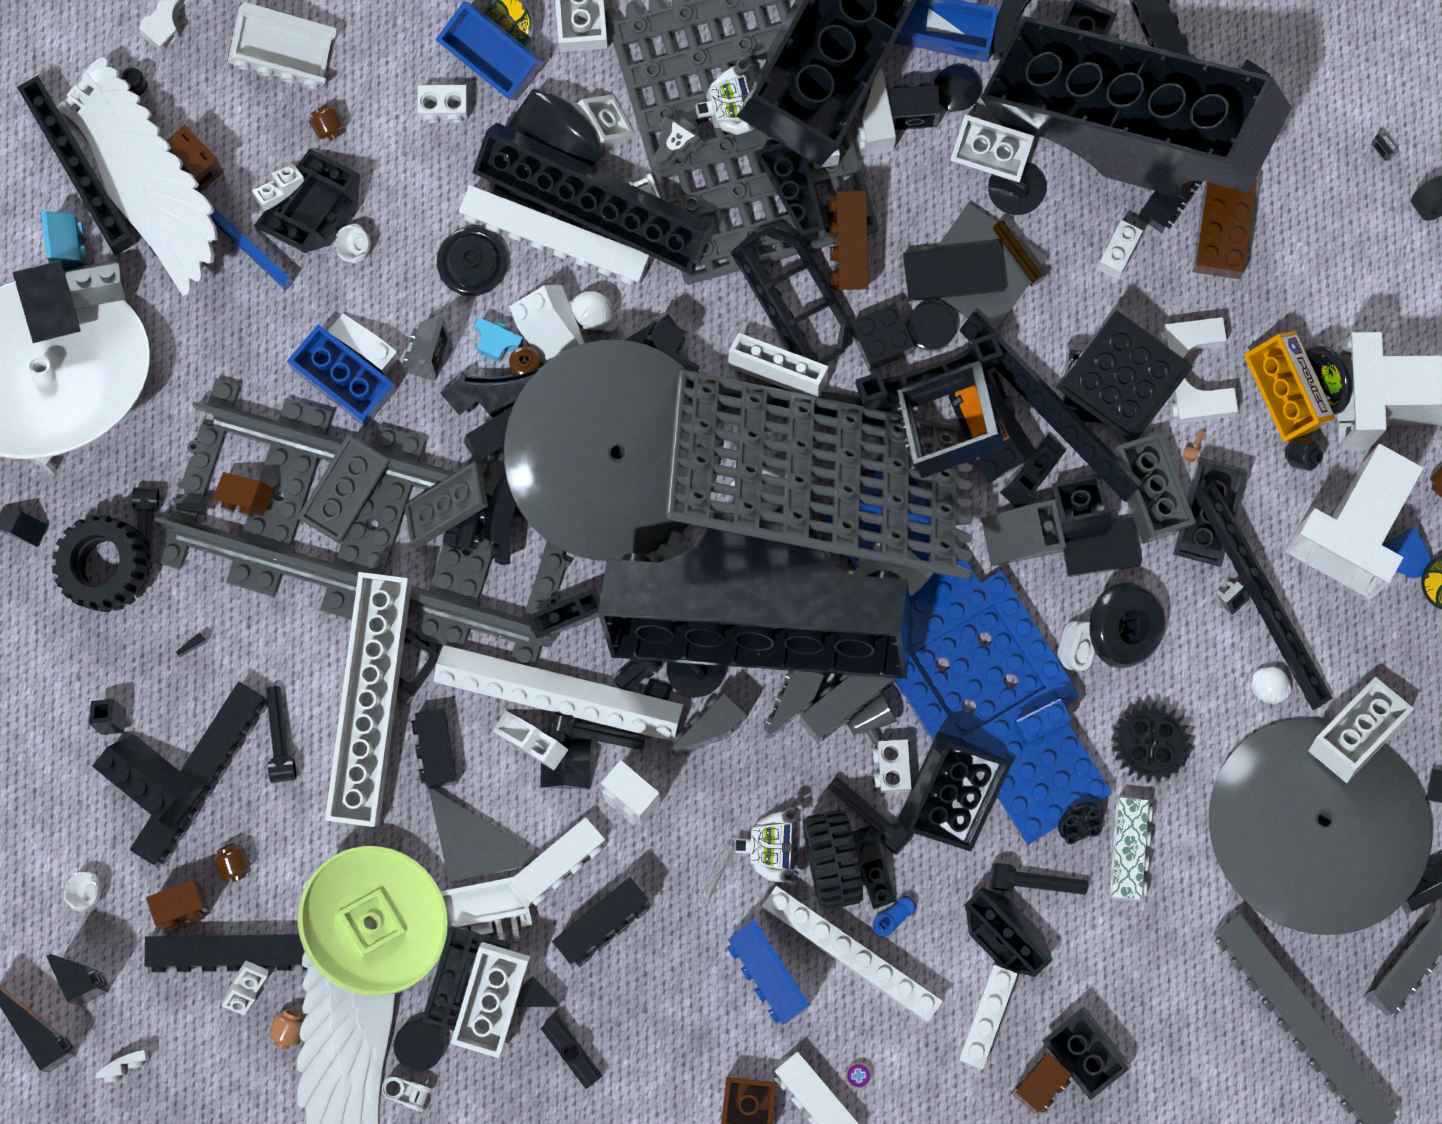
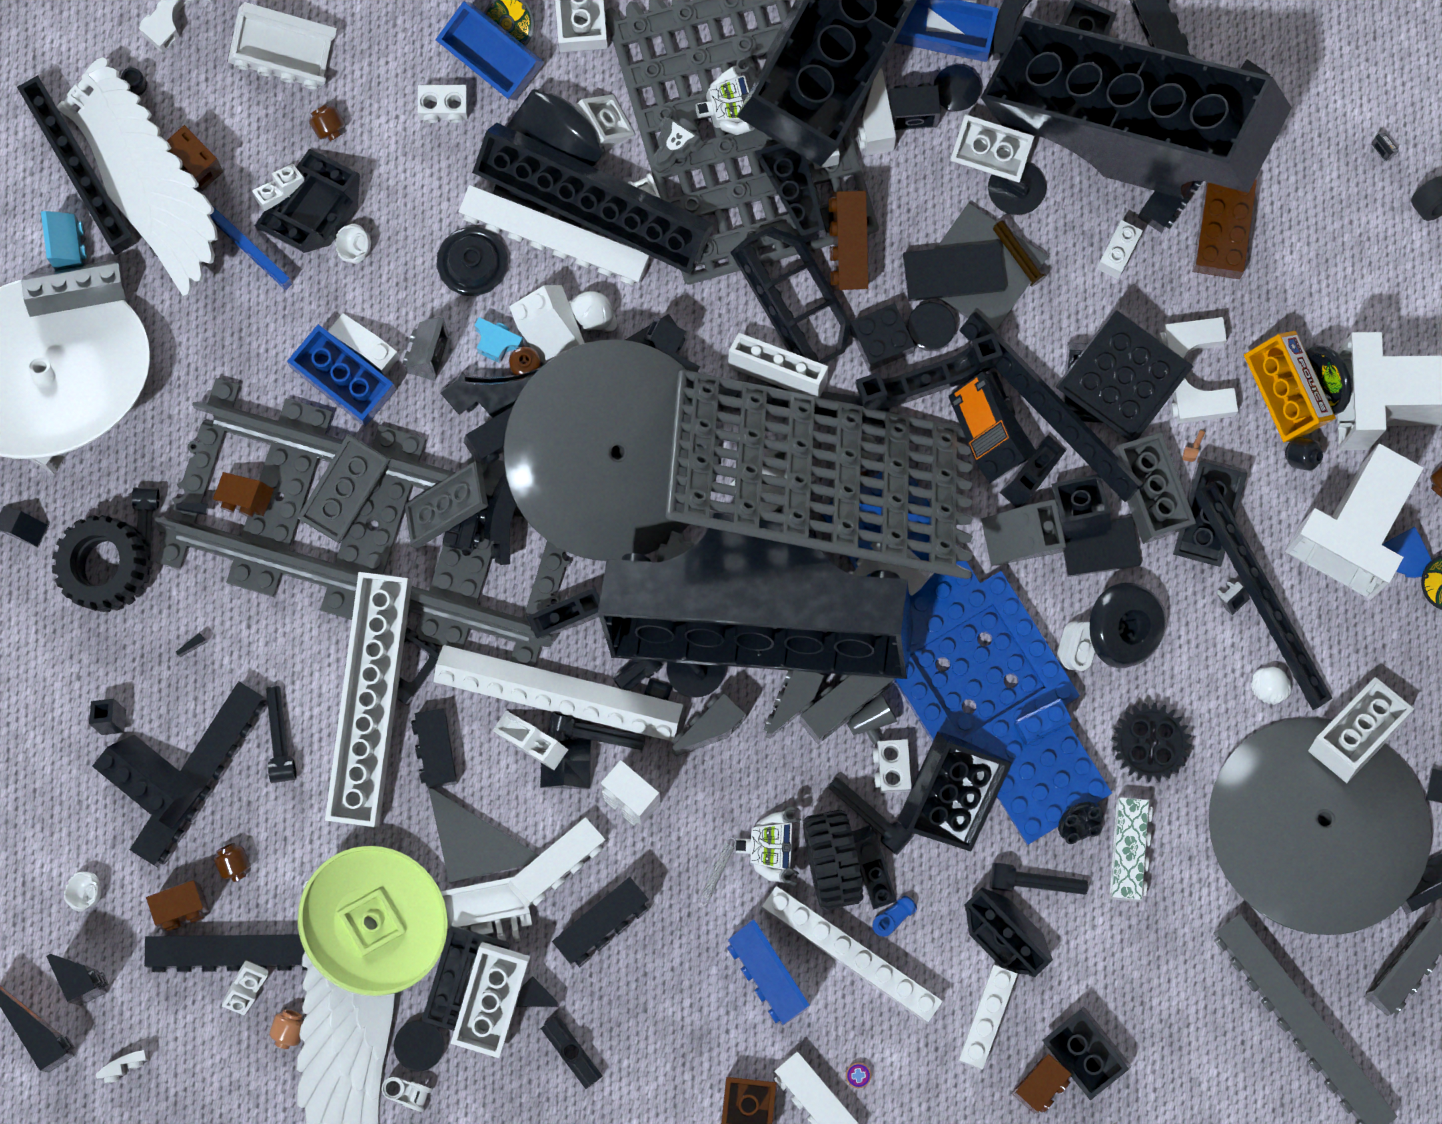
(46, 301): black tile -> none
(937, 388): black window -> none

